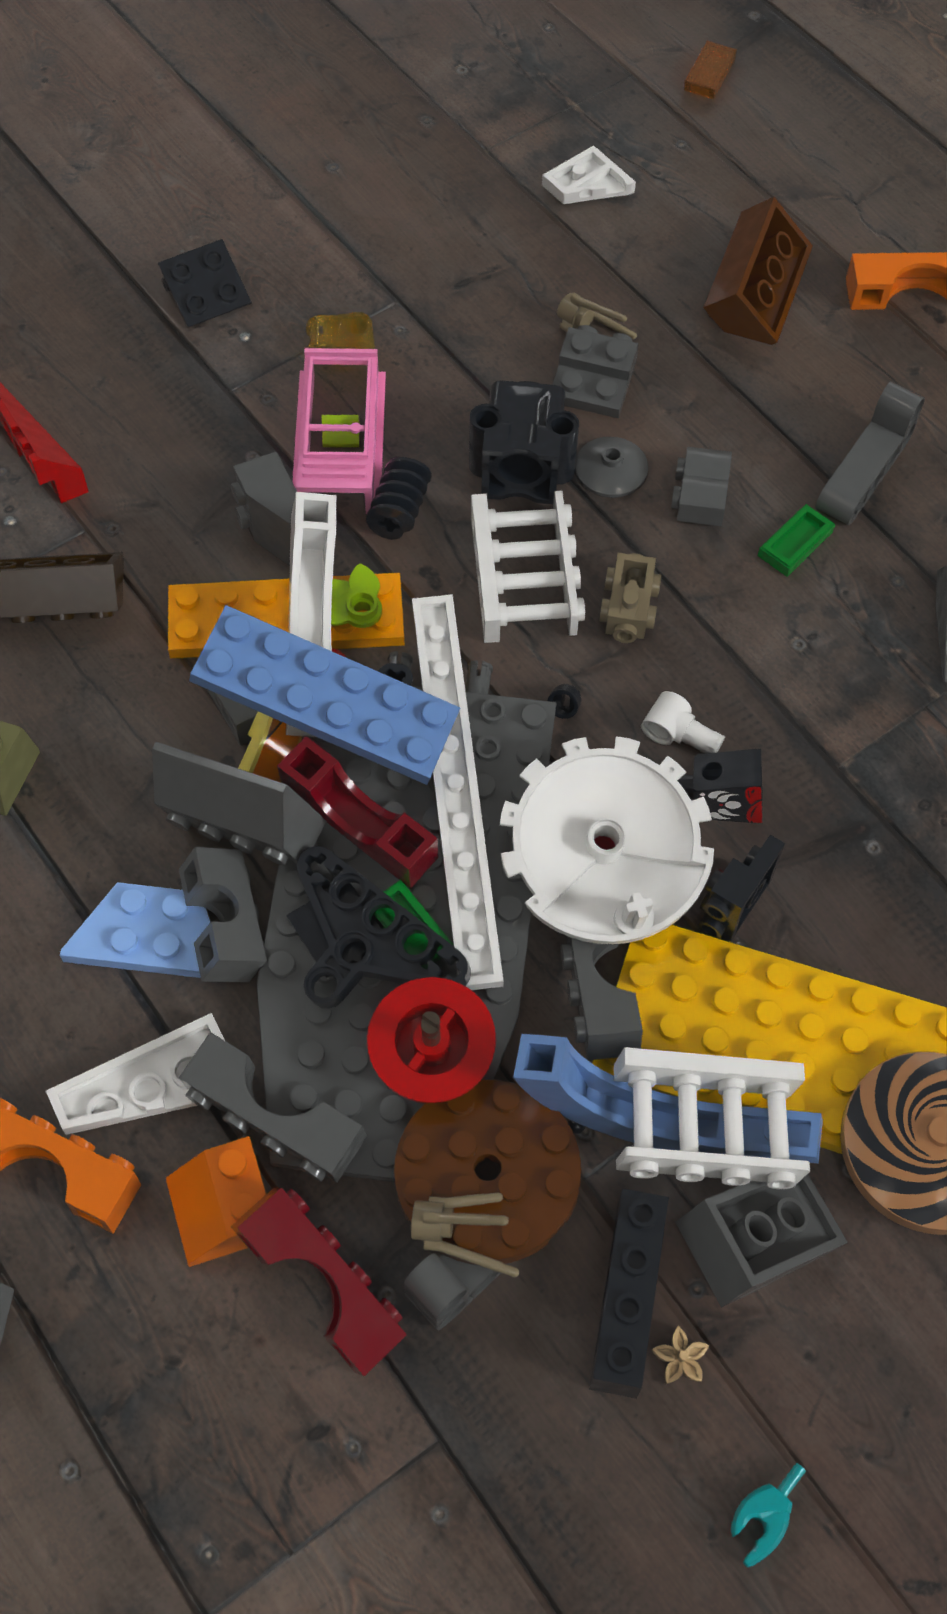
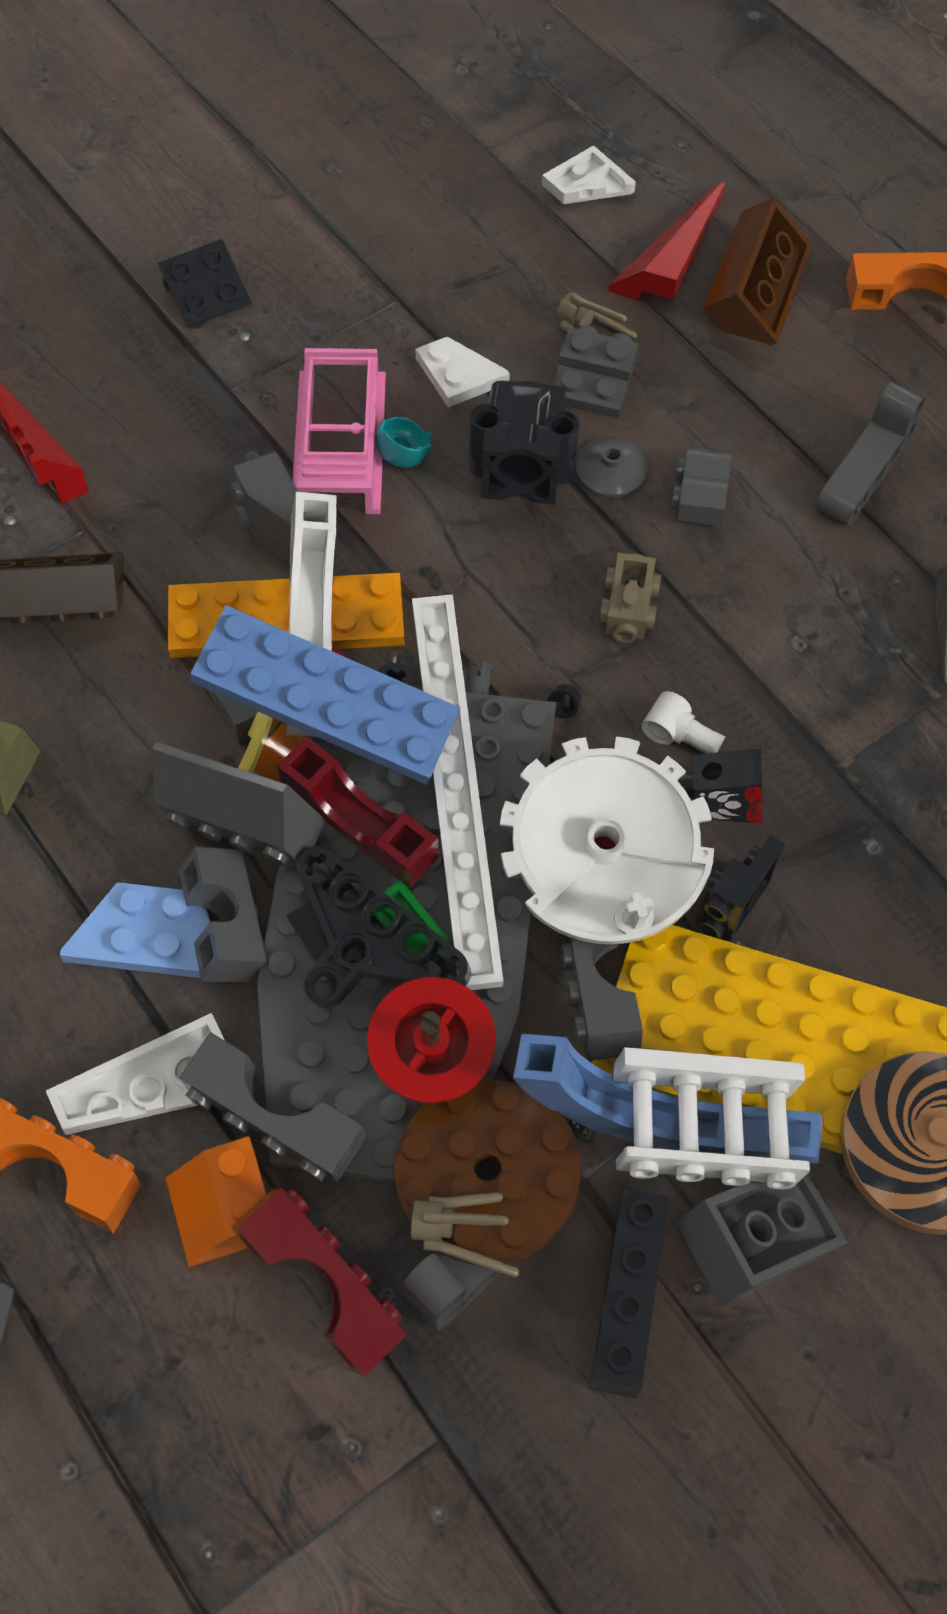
(340, 438): lime slope -> none
(341, 331): clear yellow piece -> none
(354, 596): lime plate -> none
(398, 497): black piece -> none
(403, 442): none -> teal hair
(458, 371): none -> white wing
(495, 582): white fence -> none
(666, 260): none -> red wedge
(681, 1357): tan plant -> none
(710, 69): clear orange tile -> none
(772, 1510): teal hand -> none
(796, 540): green tile -> none

